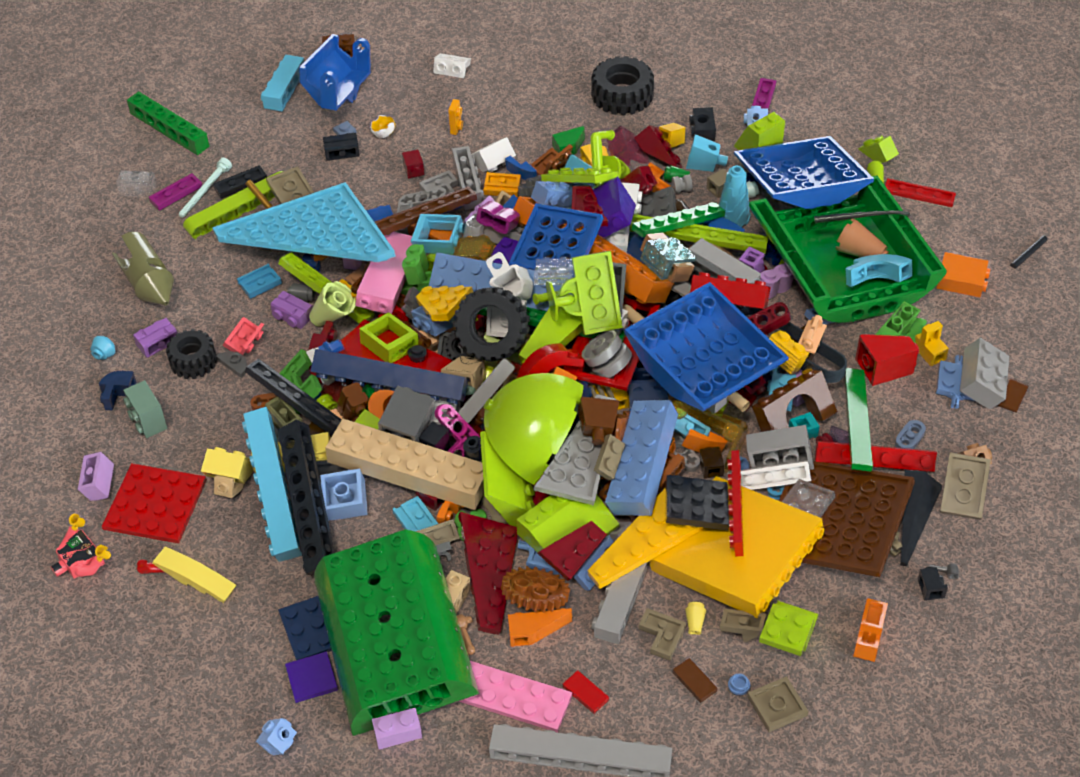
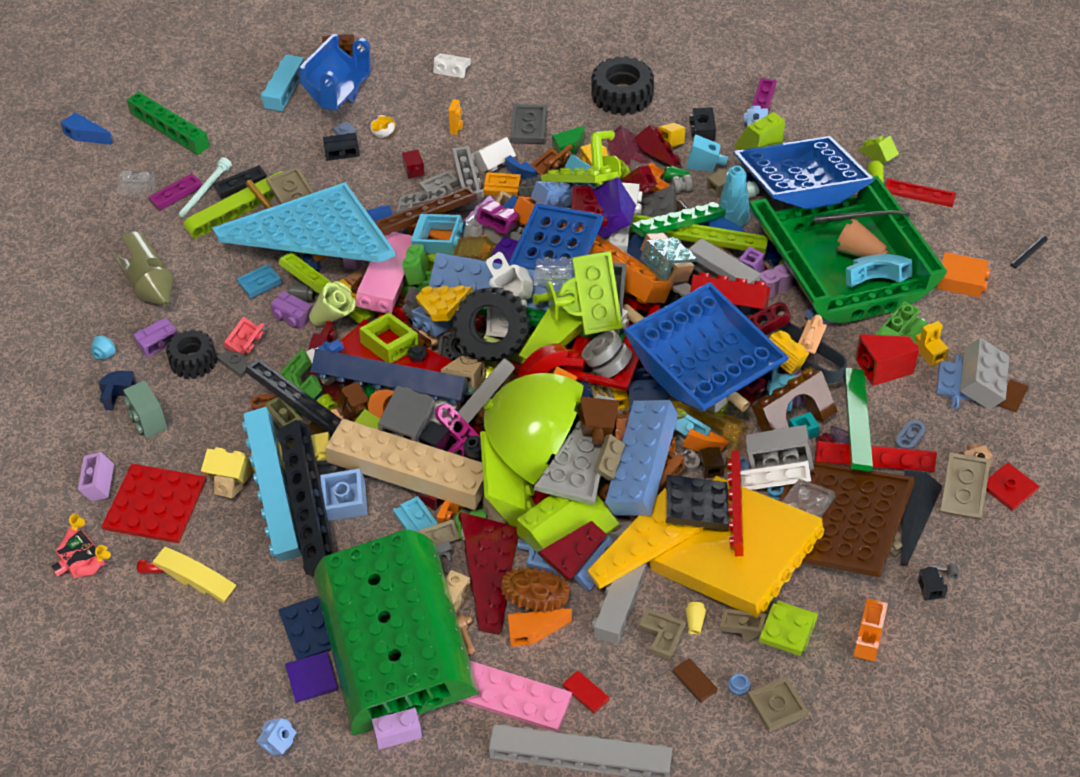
(84, 130): none -> blue slope
(528, 123): none -> dark grey plate
(1010, 486): none -> red plate

